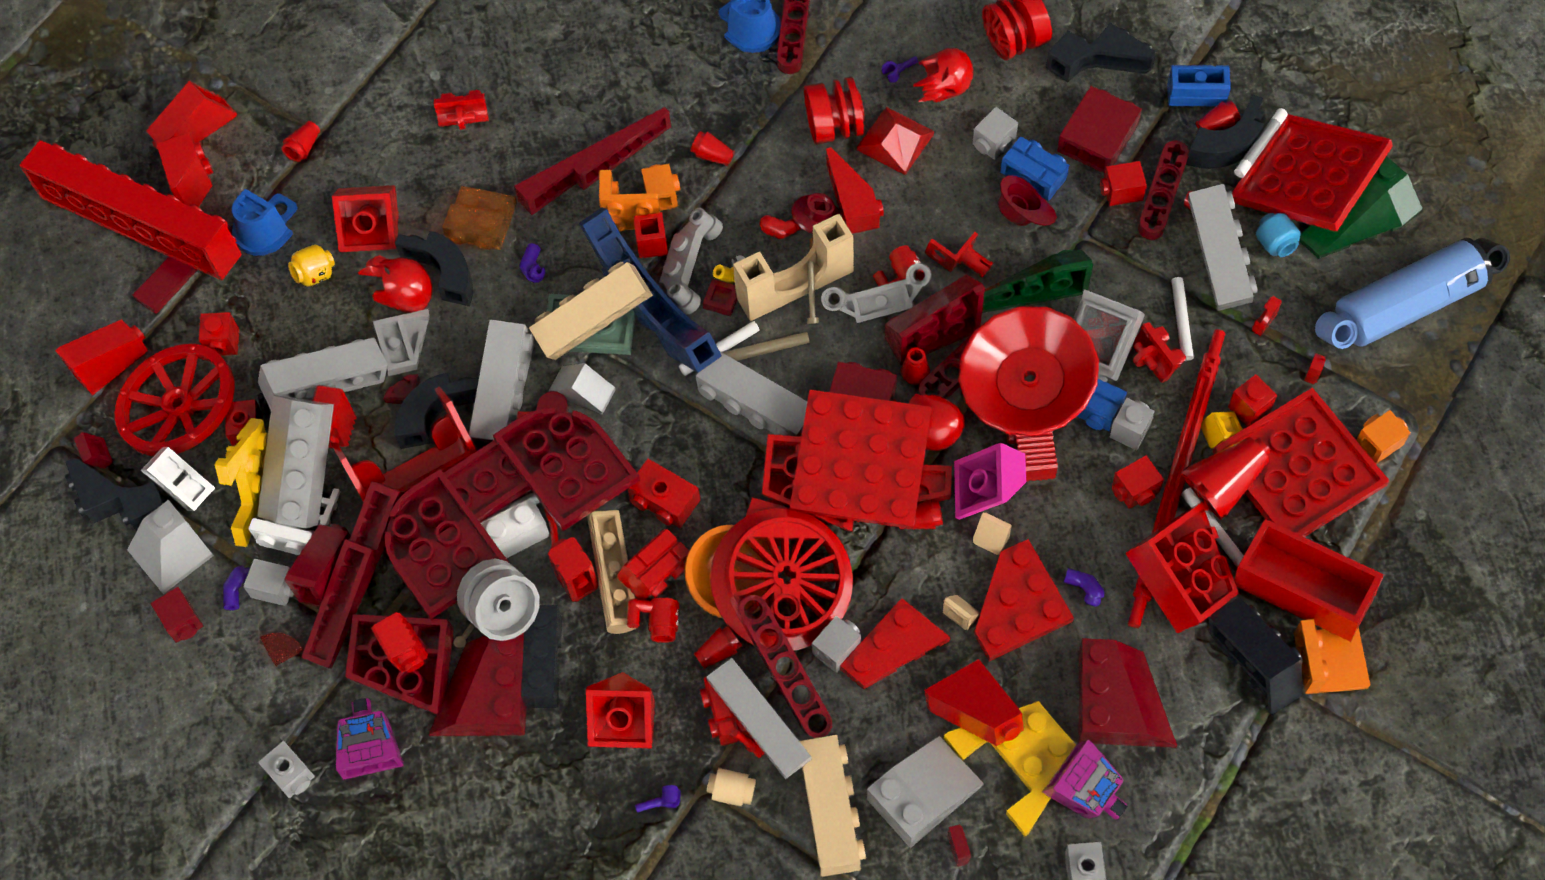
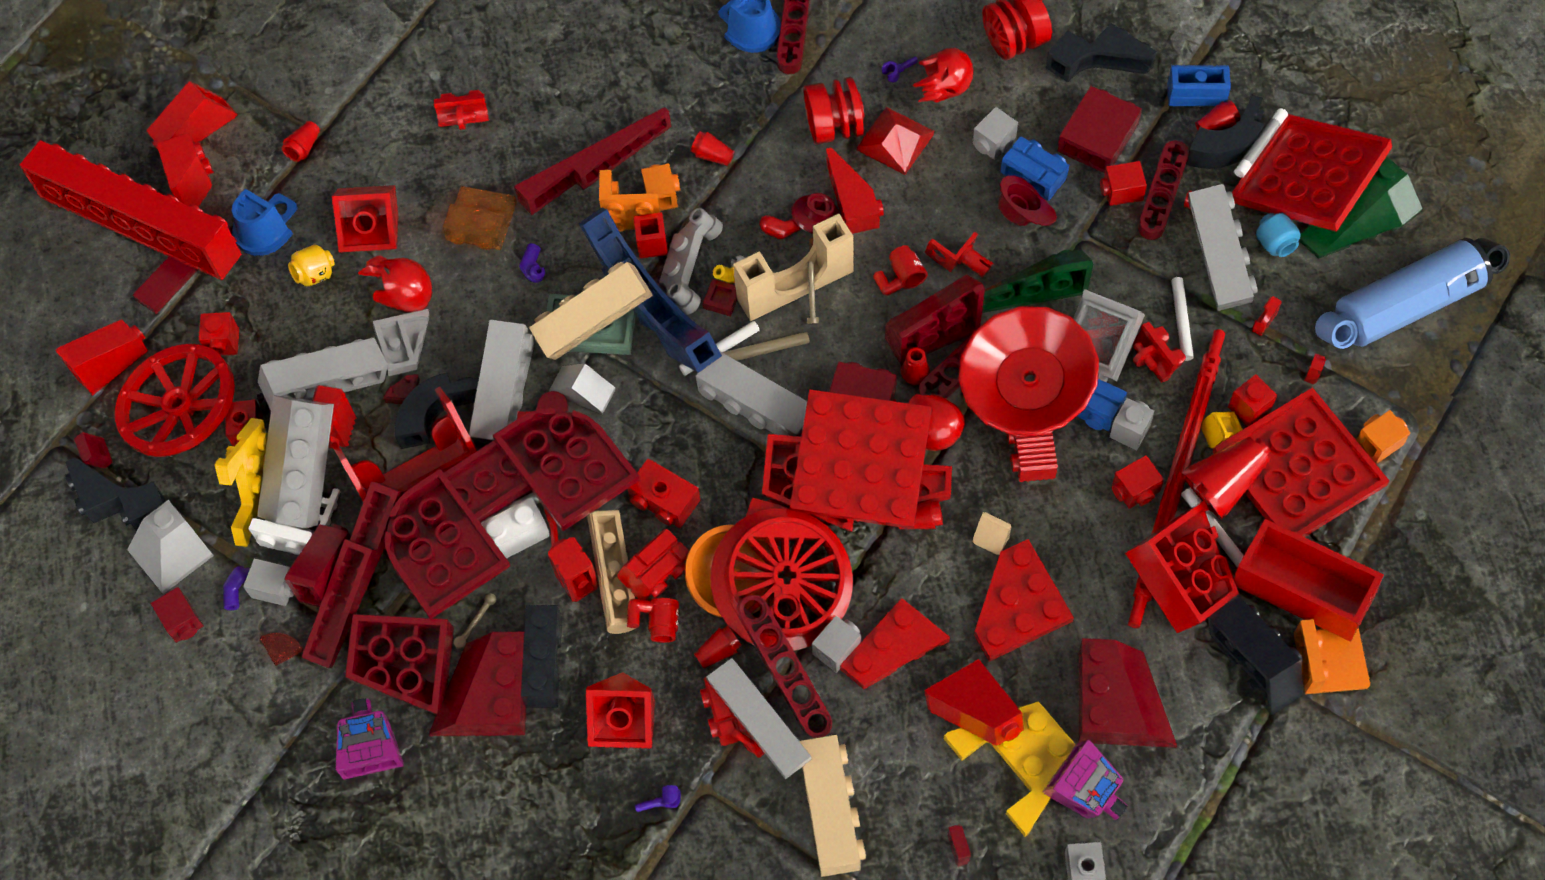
(178, 479): white brick -> none
(287, 770): light grey brick -> none
(400, 643): red brick -> none
(444, 255): black arch -> none
(498, 599): light grey wheel -> none
(731, 787): tan brick -> none
(881, 299): light grey plate -> none
(923, 790): light grey slope -> none
(960, 611): tan slope -> none
(987, 479): dark pink slope -> none
(1088, 583): dark purple arm -> none

